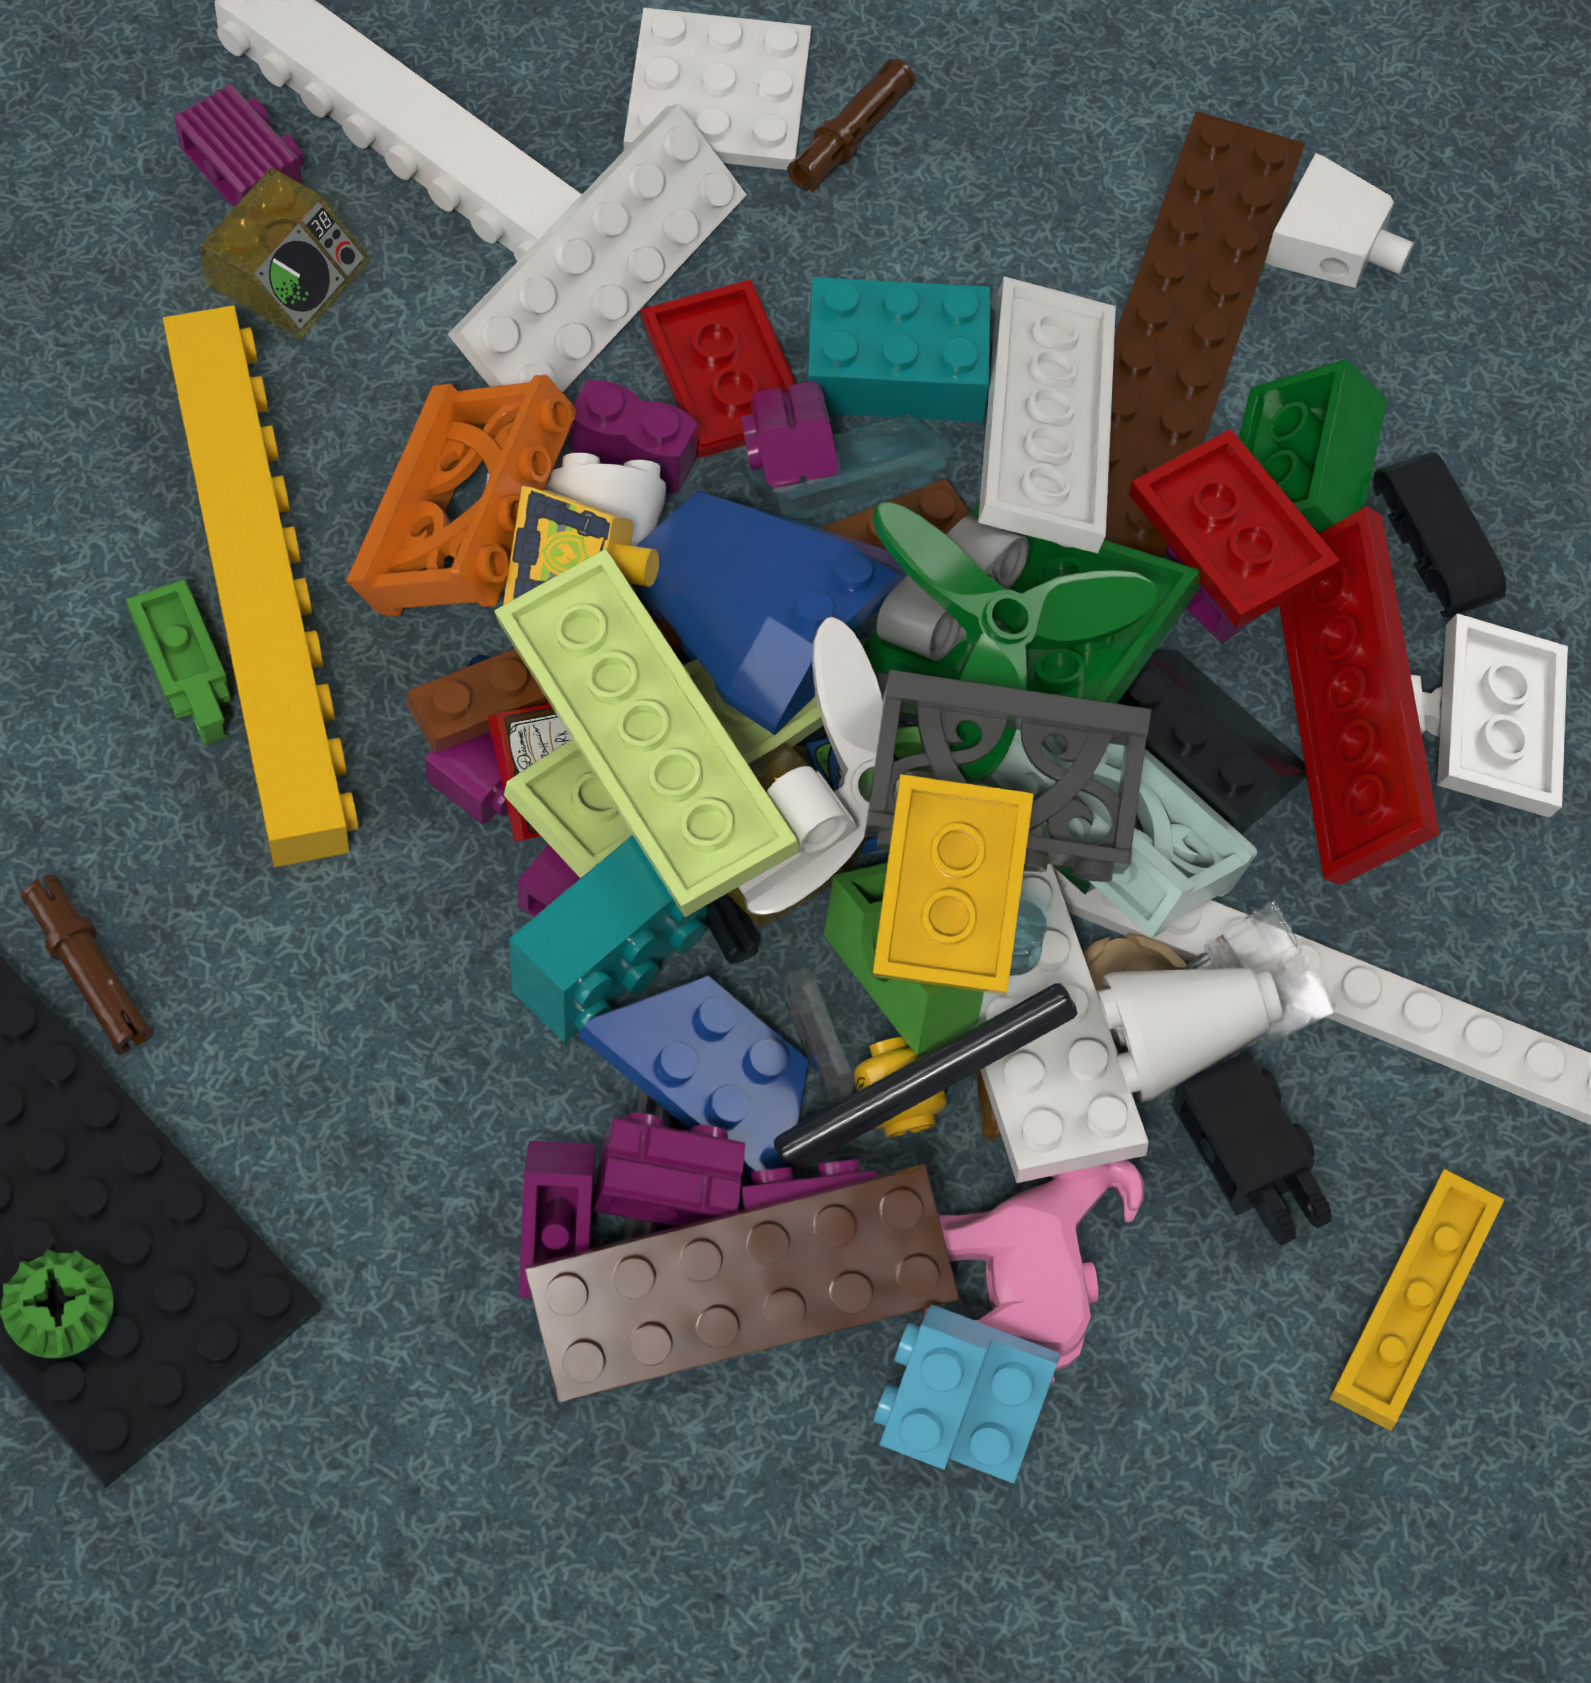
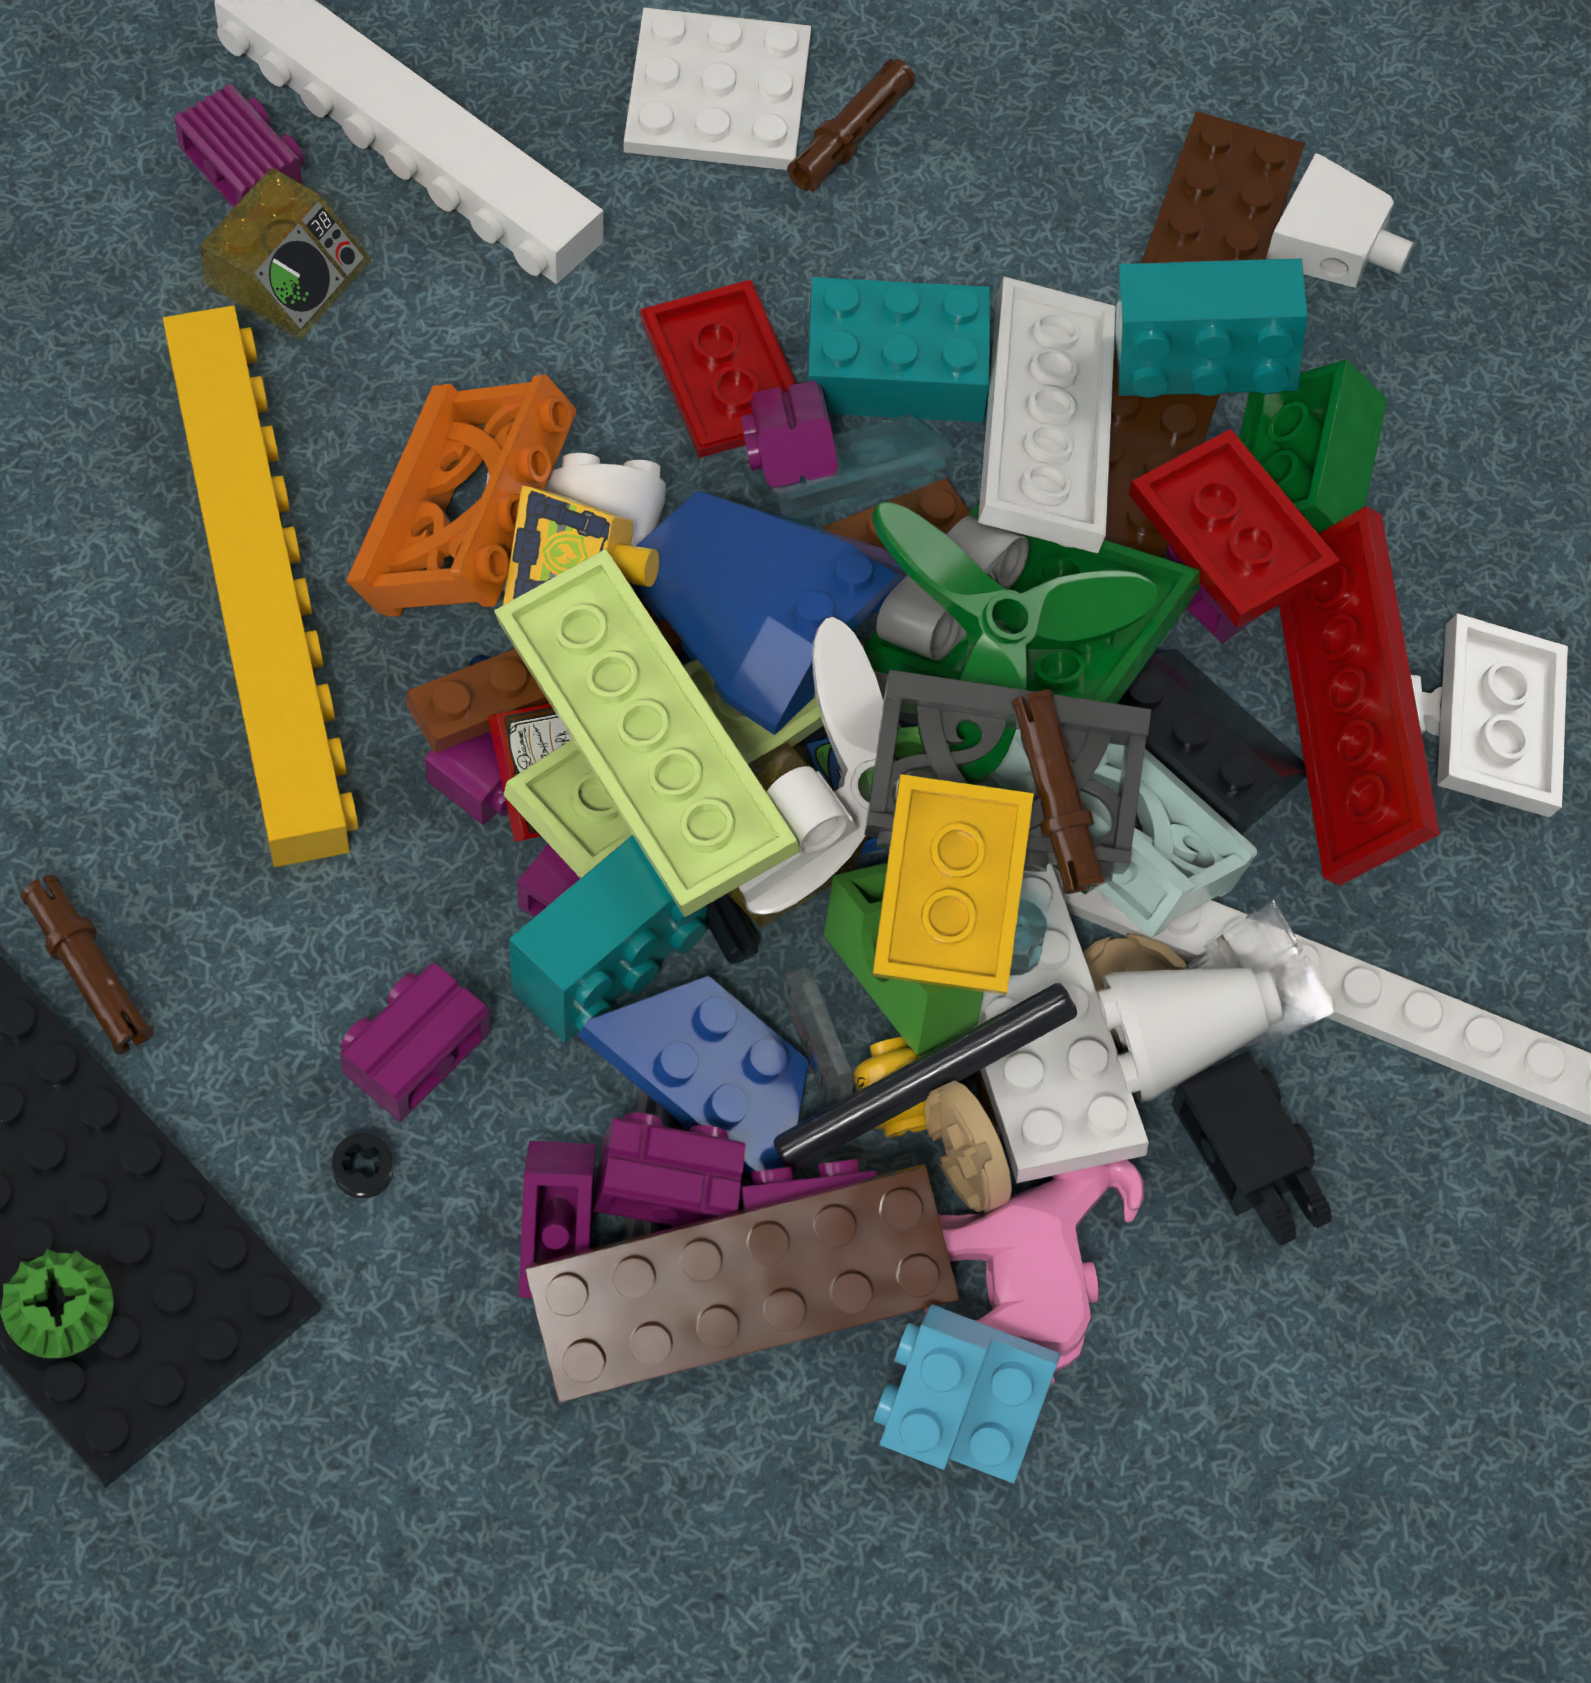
(182, 656): bright green hinge -> none
(369, 1147): none -> black bush
(414, 1040): none -> magenta brick
(601, 258): white plate -> none
(623, 428): magenta brick -> none
(973, 1151): none -> tan tile
(1058, 793): none -> reddish brown pin
(1210, 327): none -> teal brick
(1417, 1300): yellow plate -> none
(1442, 533): black beam -> none

